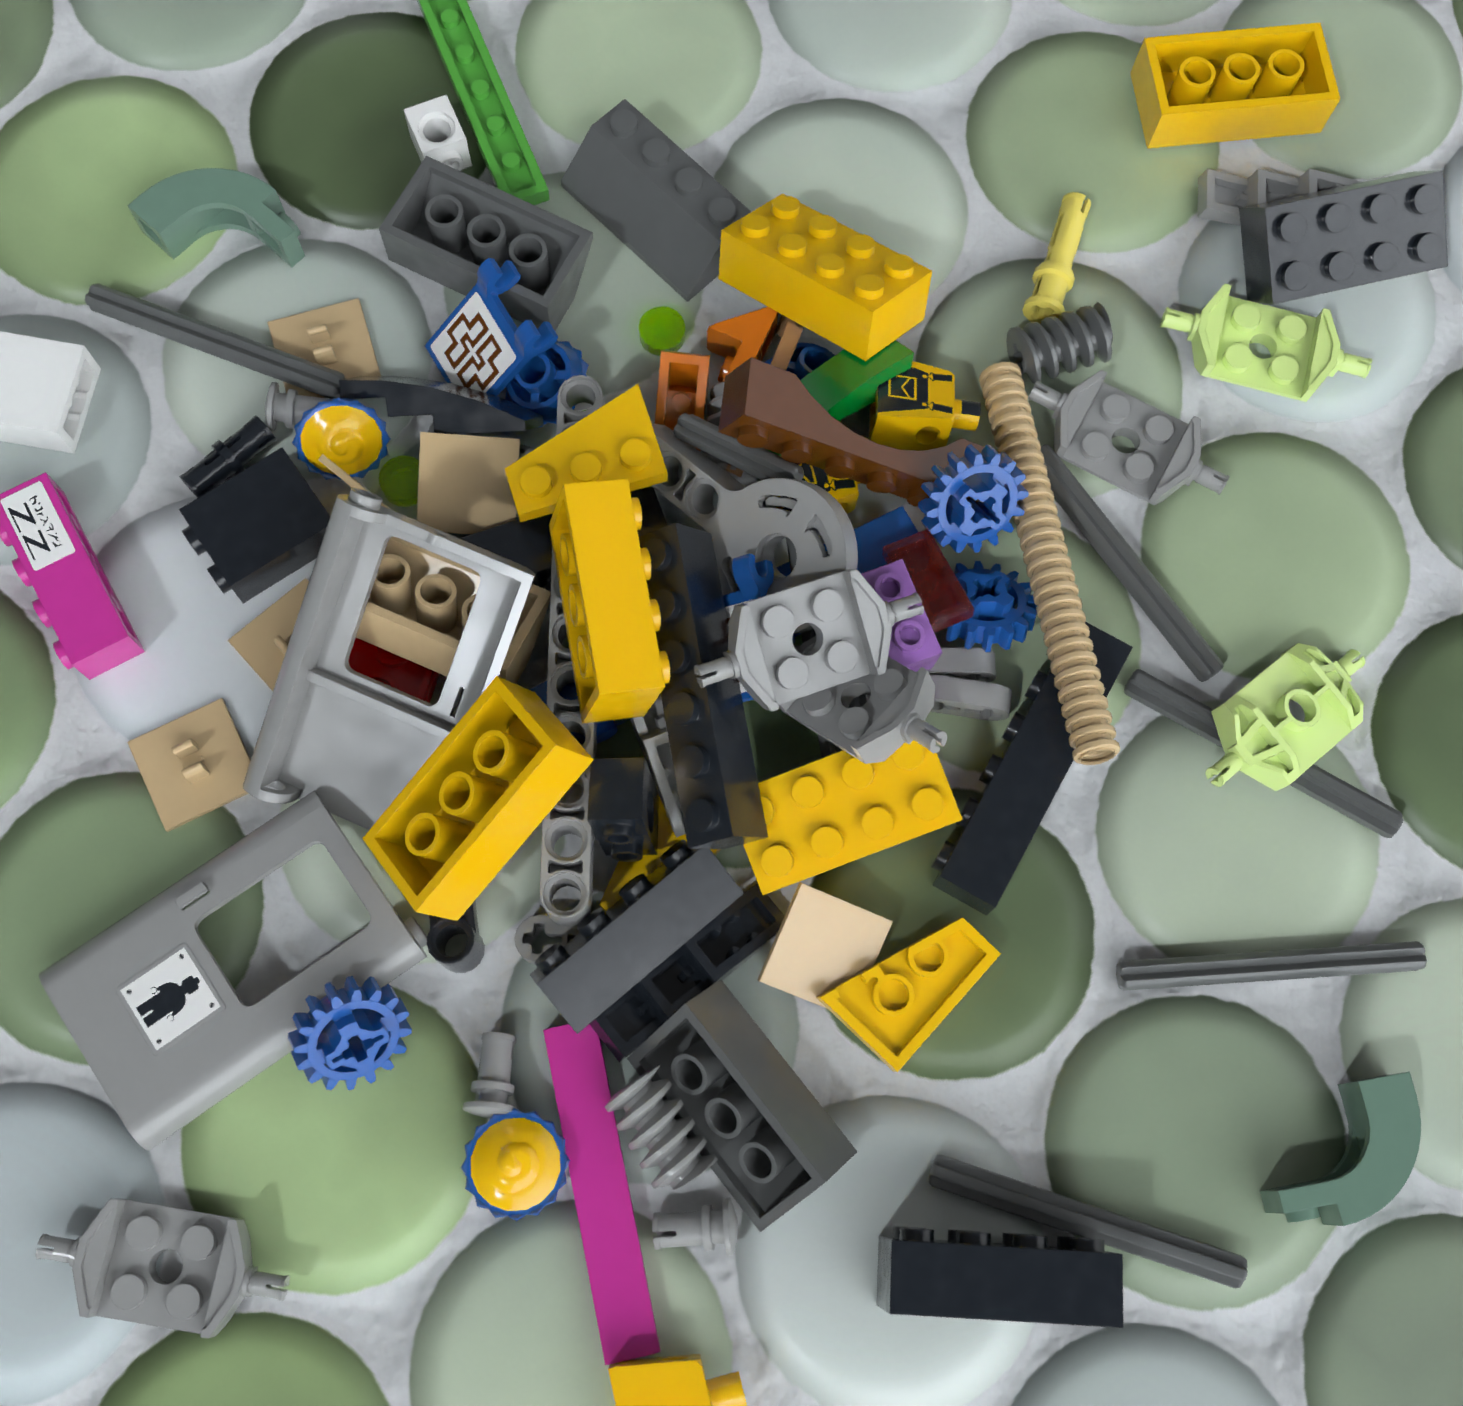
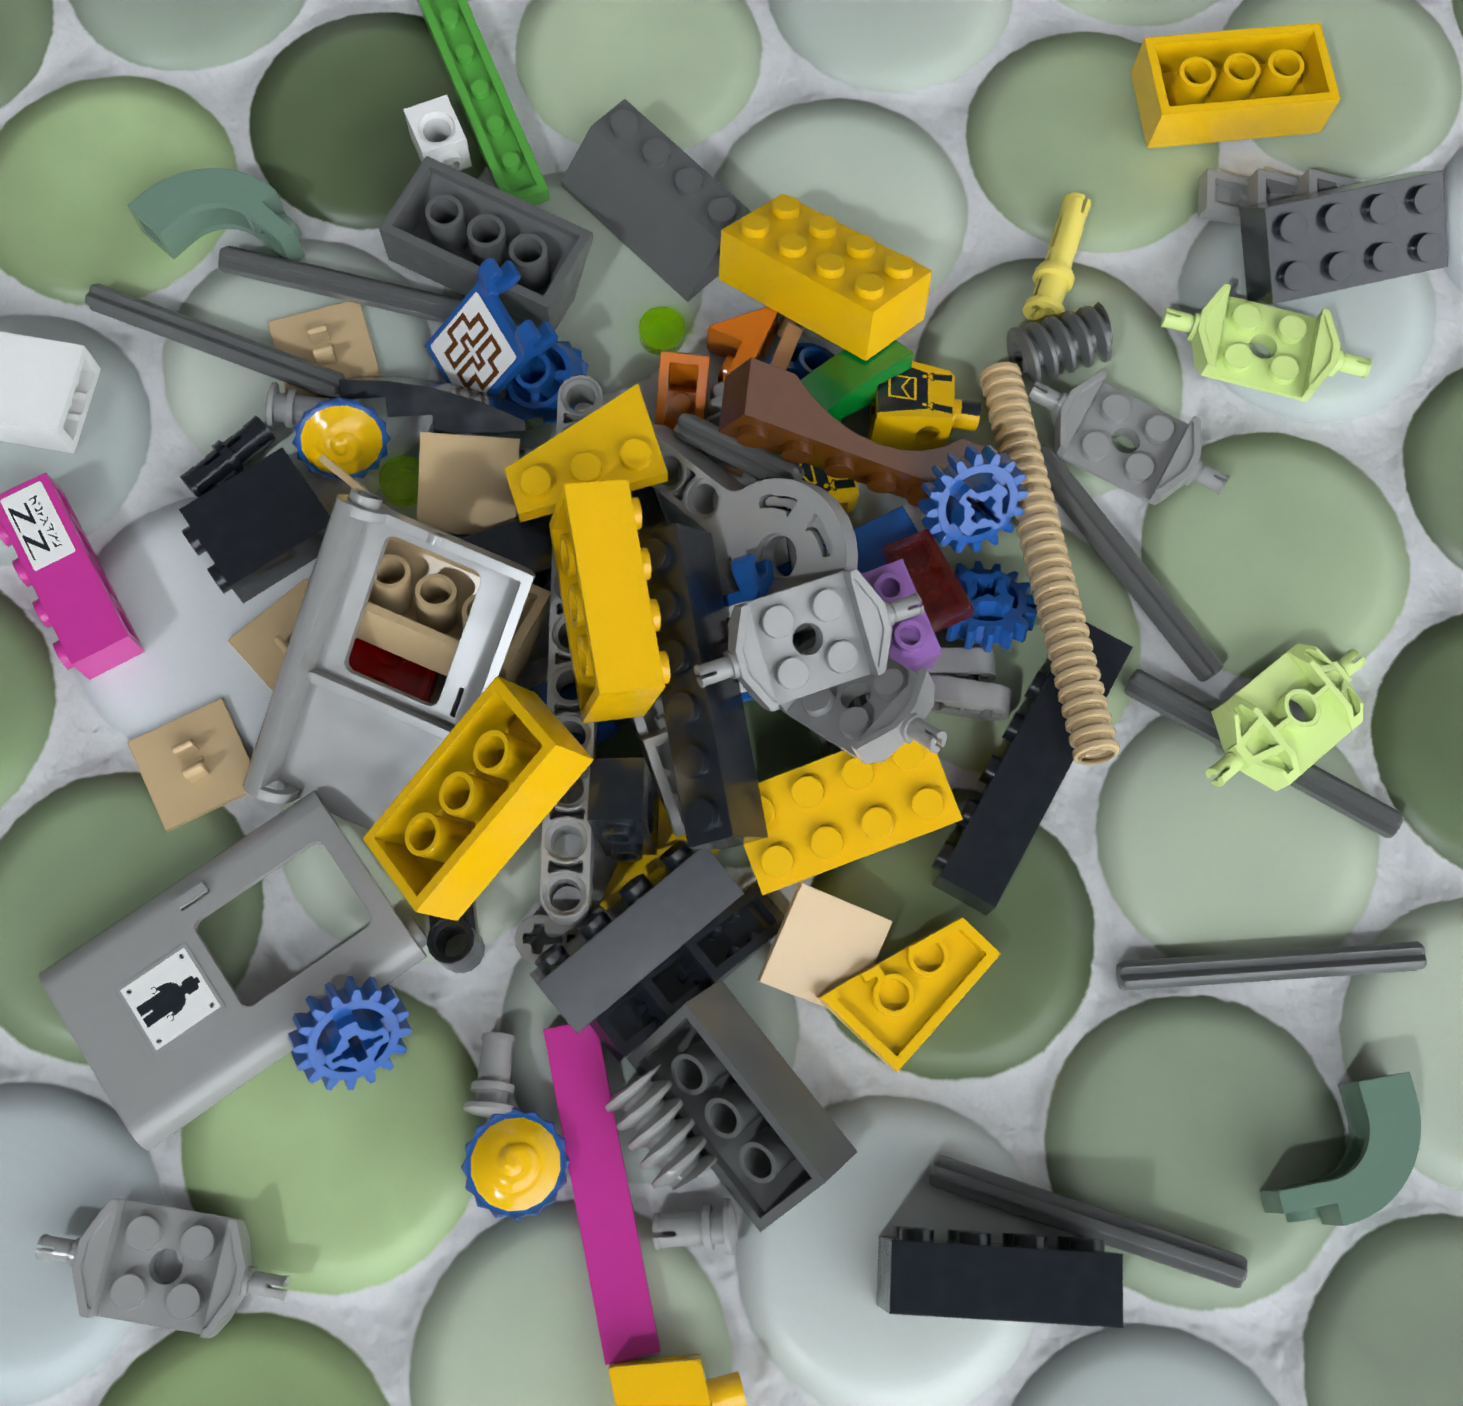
(336, 284): none -> dark grey axle

